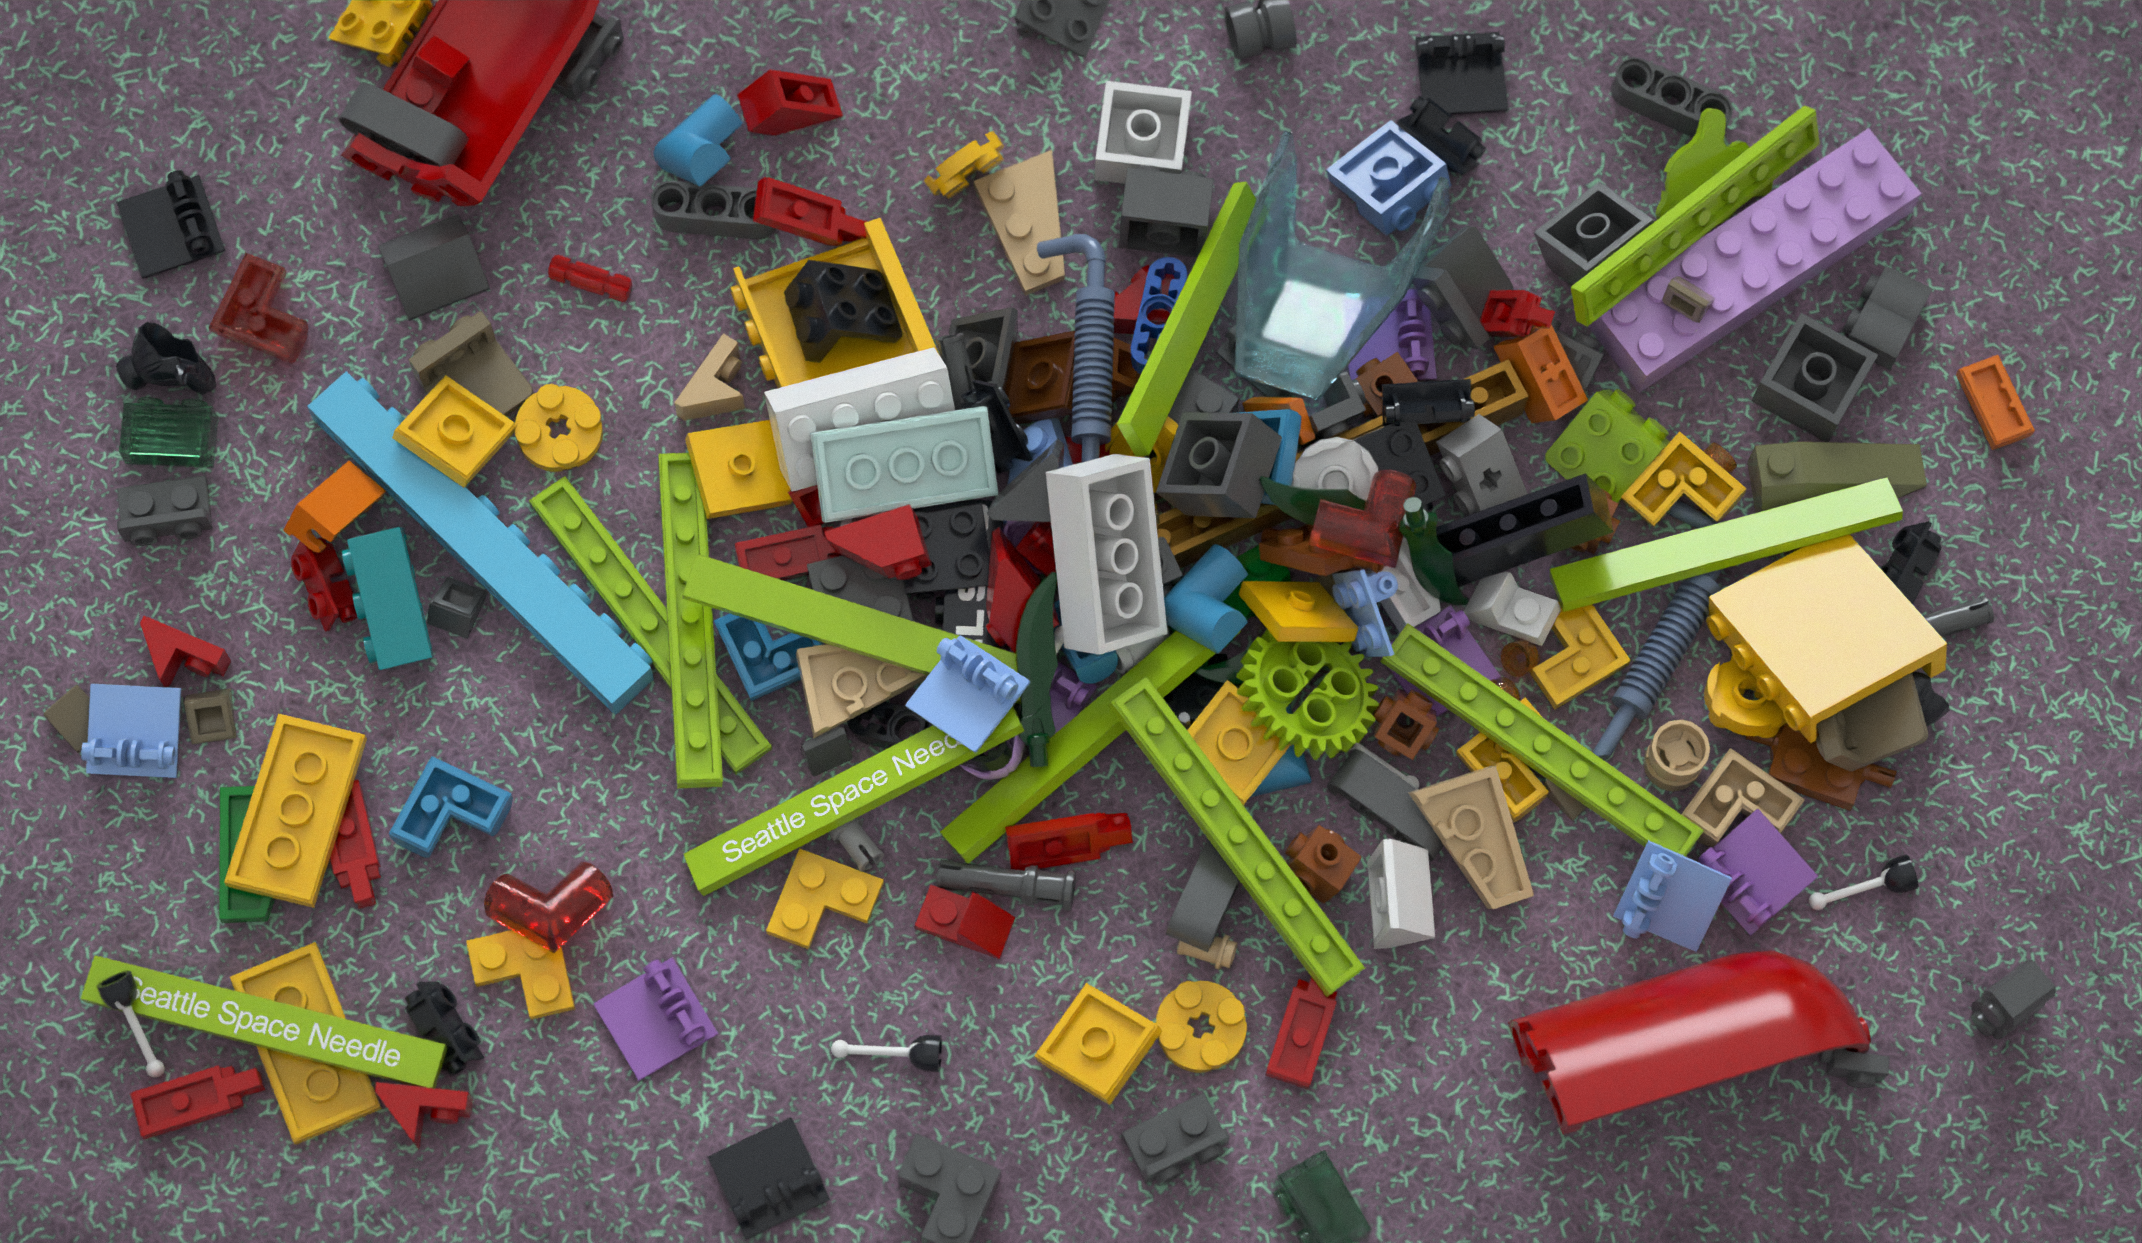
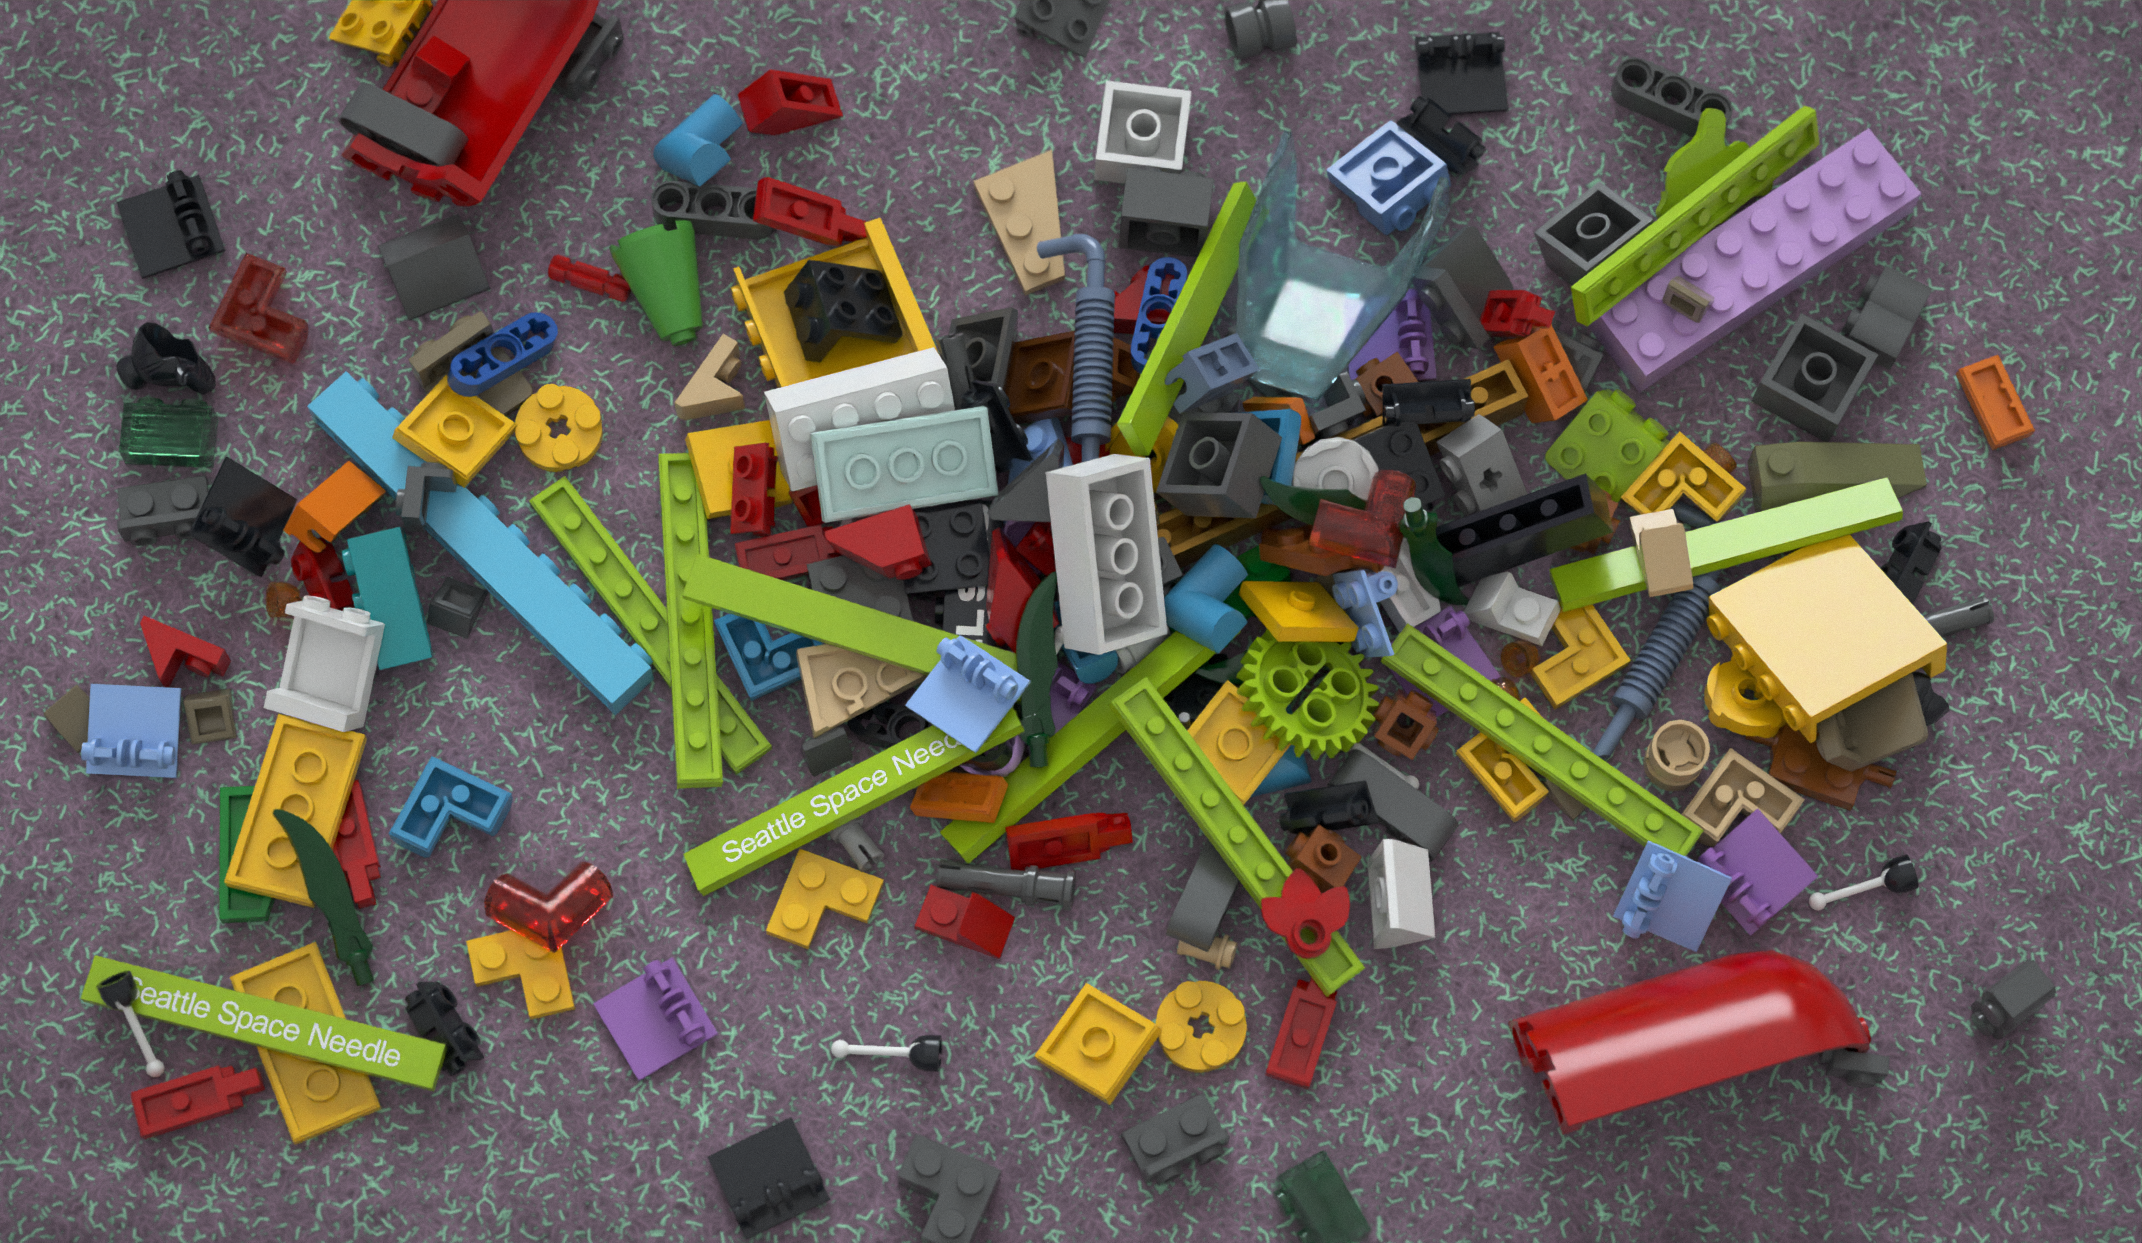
(244, 518): none -> black hinge
(278, 596): none -> clear orange hinge
(328, 665): none -> white panel
(330, 893): none -> dark green sword
(411, 1103): red slope -> none
(414, 499): none -> dark grey bracket
(493, 370): none -> blue beam
(664, 278): none -> bright green cone
(752, 475): none -> red hinge
(960, 797): none -> orange plate
(963, 164): yellow plate -> none
(1212, 372): none -> sand blue hinge
(1306, 908): none -> red plate
(1330, 807): none -> black hinge
(1478, 833): tan wing -> none
(1662, 552): none -> tan slope

